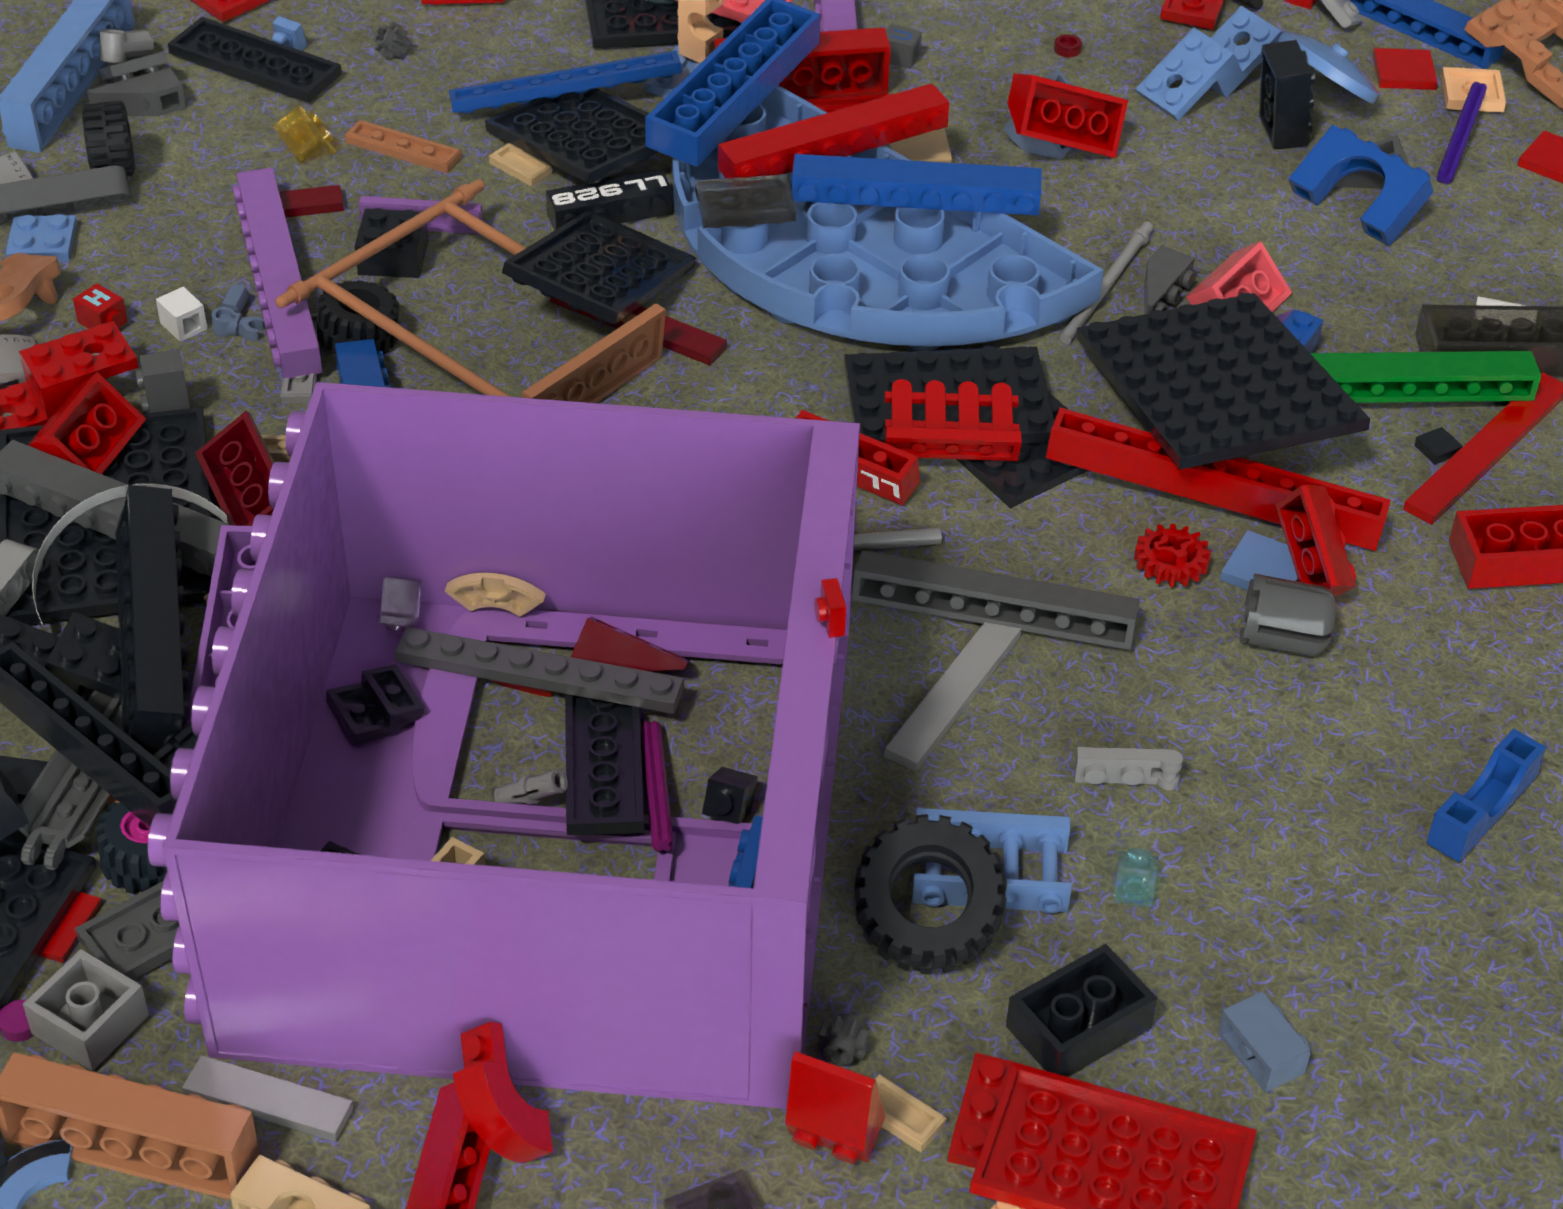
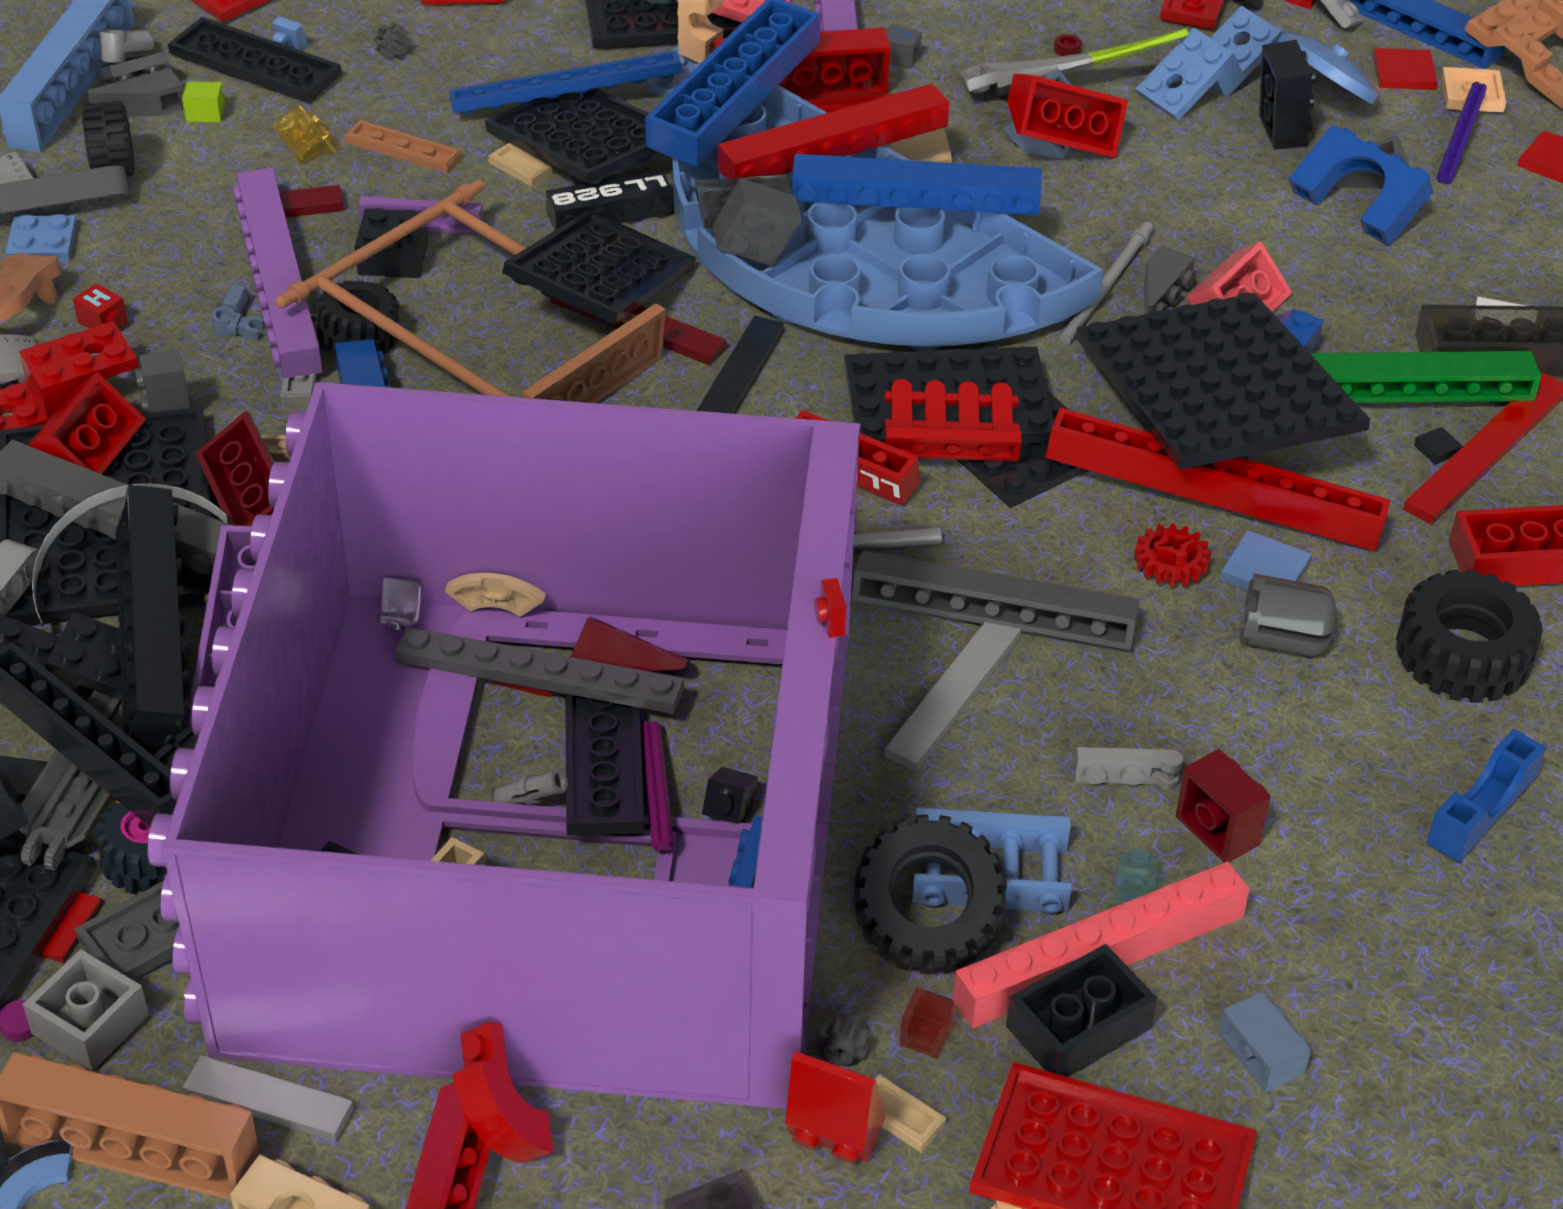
(181, 314): white brick -> none
(203, 101): none -> lime panel
(376, 705): black slope -> none
(742, 366): none -> black tile
(756, 222): none -> dark grey brick
(926, 1022): none -> clear red panel
(978, 1108): red plate -> none
(1001, 73): none -> light grey plate
(1129, 929): none -> coral brick
(1222, 805): none -> dark red brick
(1315, 539): red slope -> none
(1463, 665): none -> black tyre

